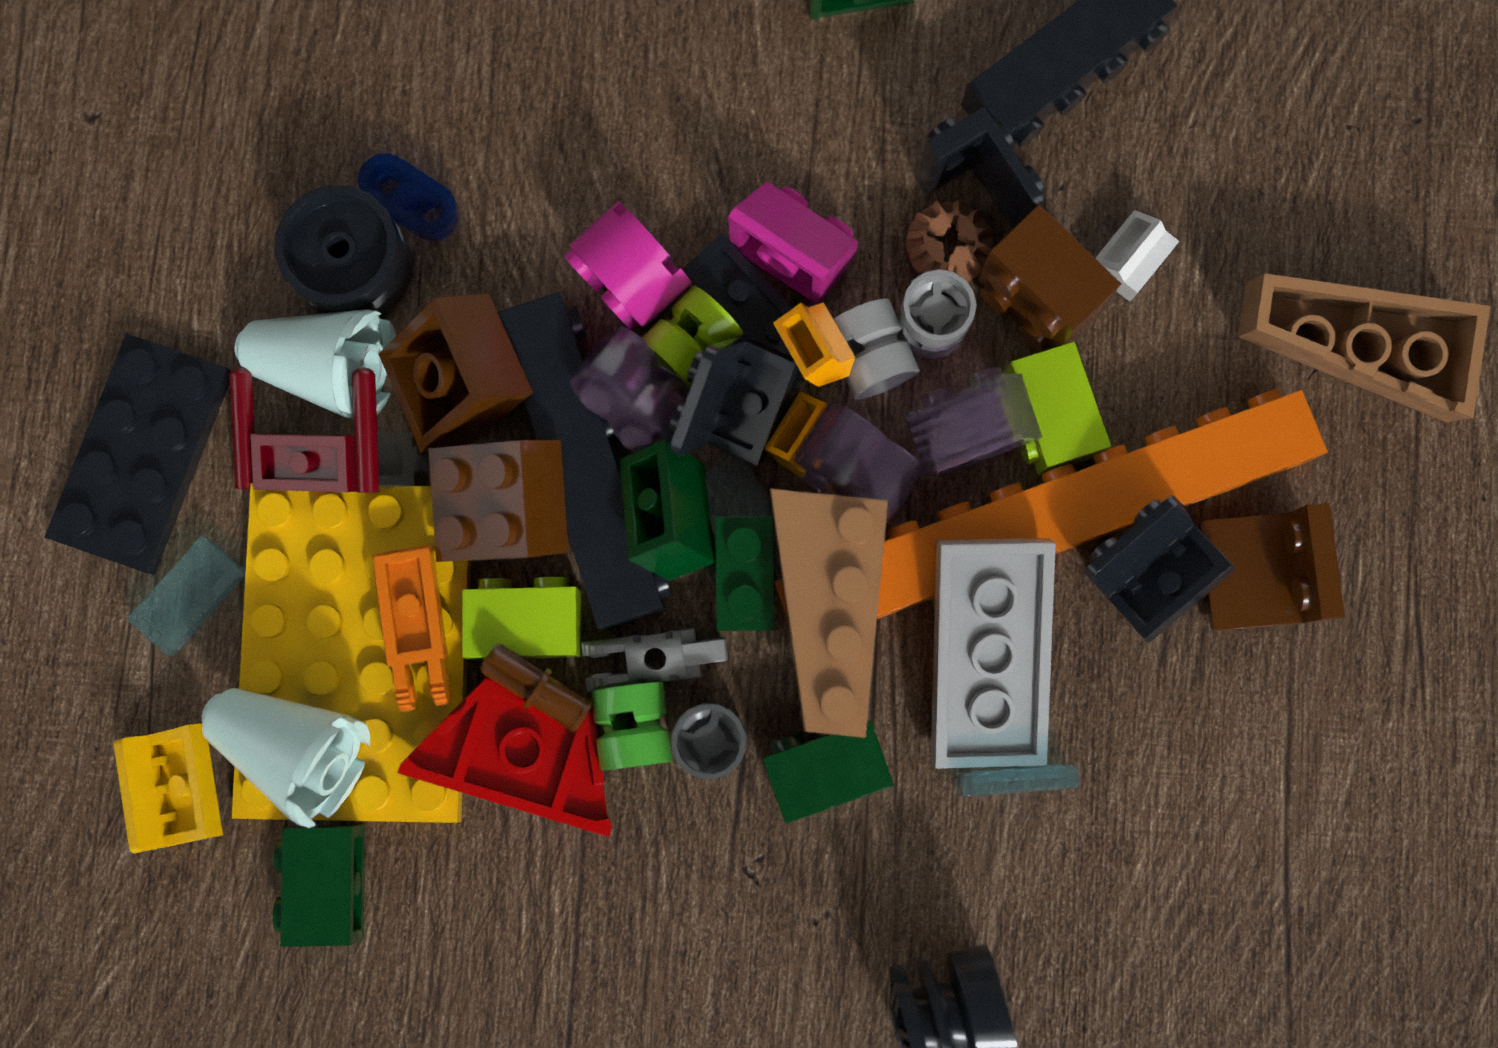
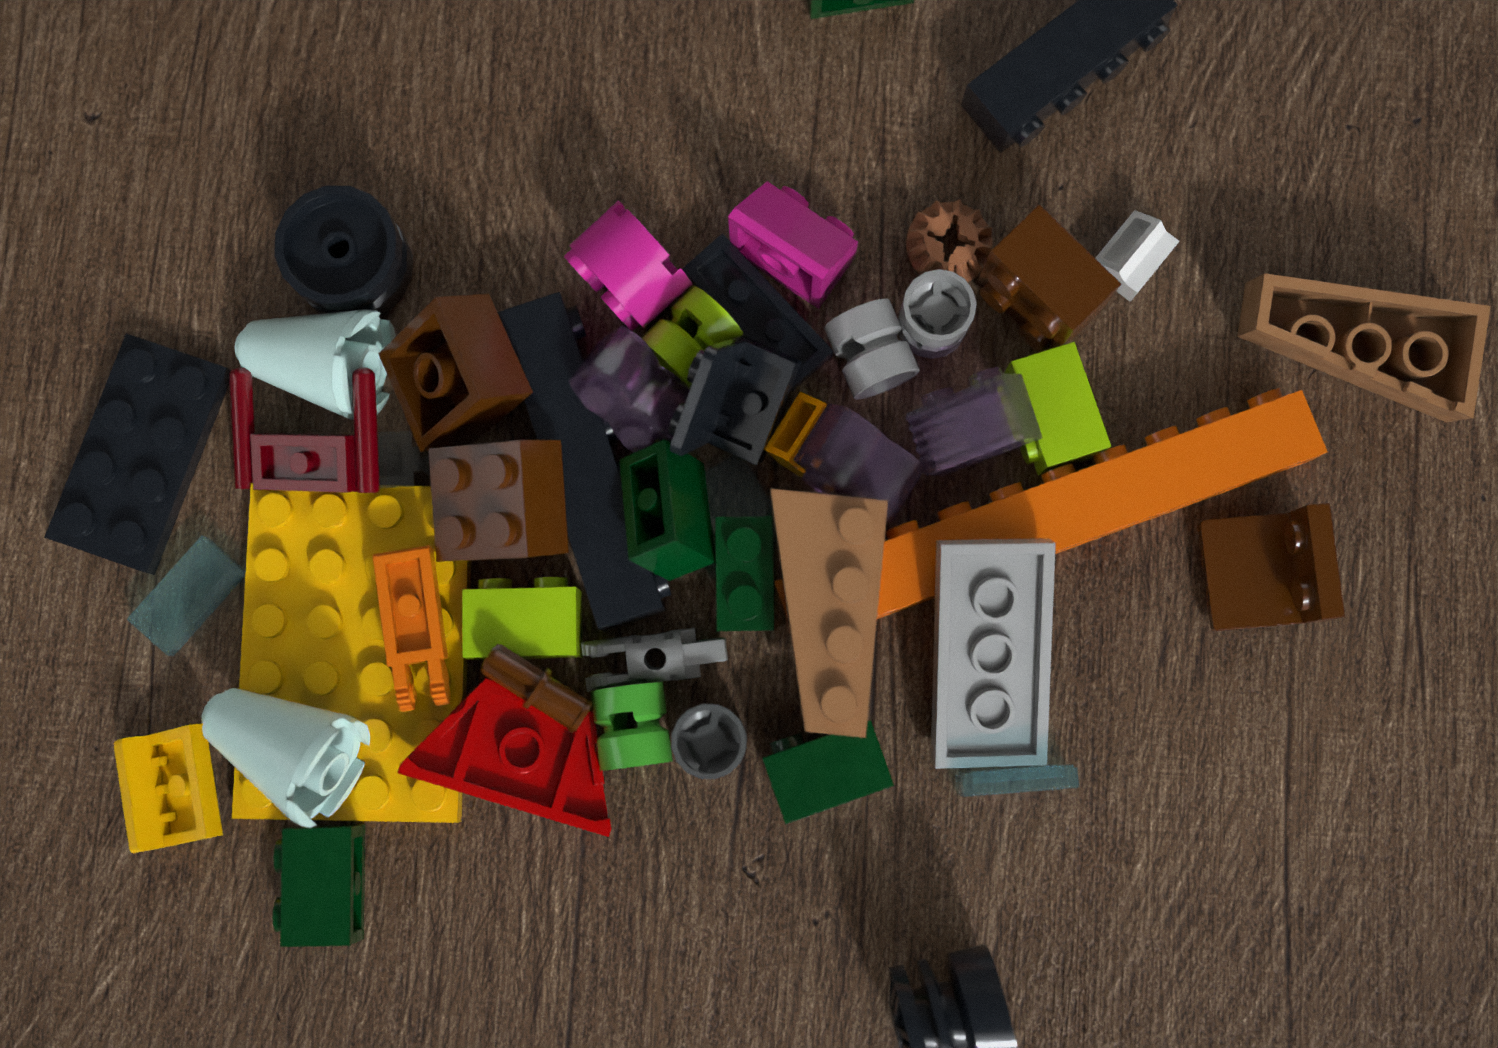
(412, 197): clear blue plate -> none
(815, 344): light orange piece -> none
(987, 149): black bracket -> none
(1158, 567): black bracket -> none

